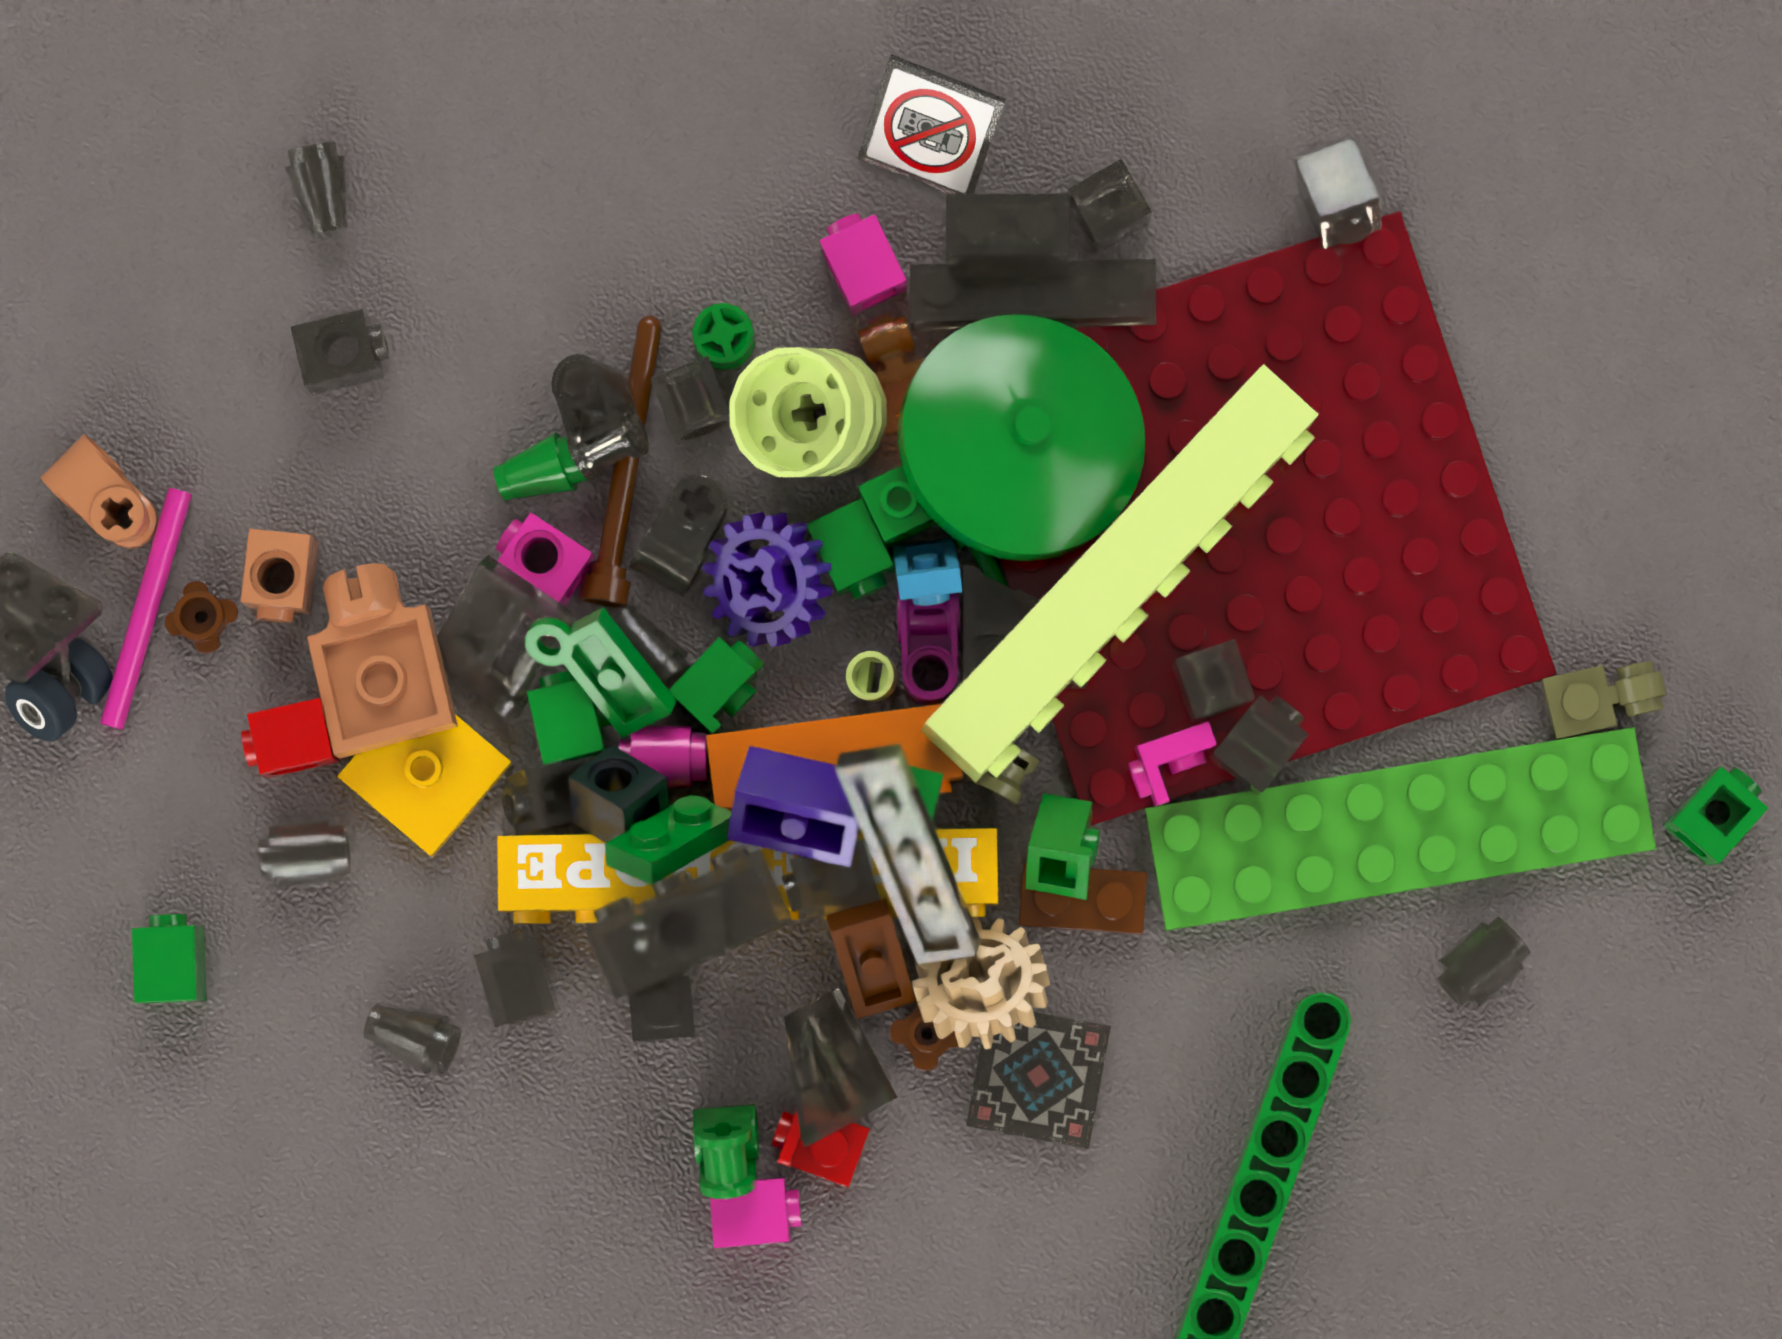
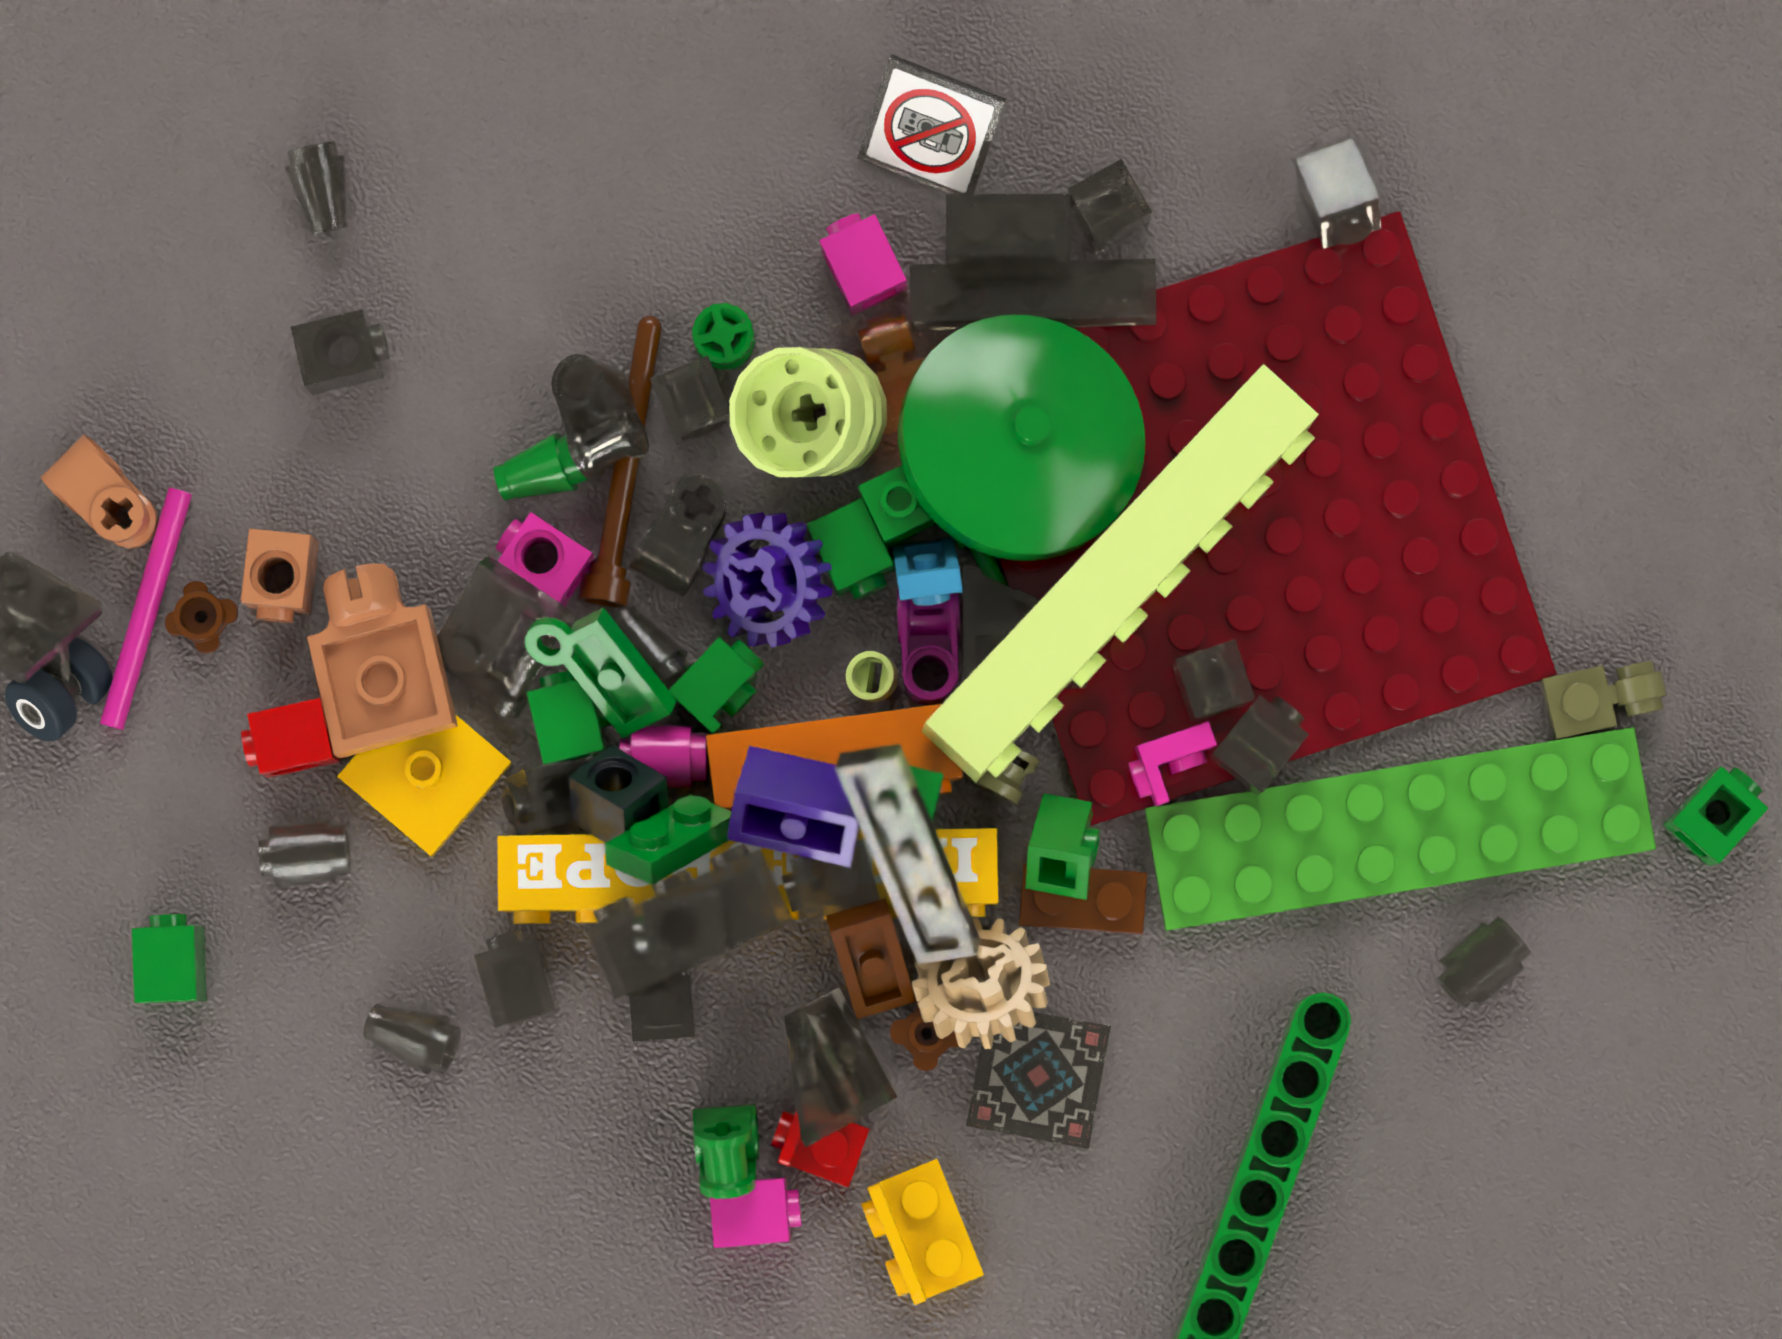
(923, 1231): none -> yellow bracket

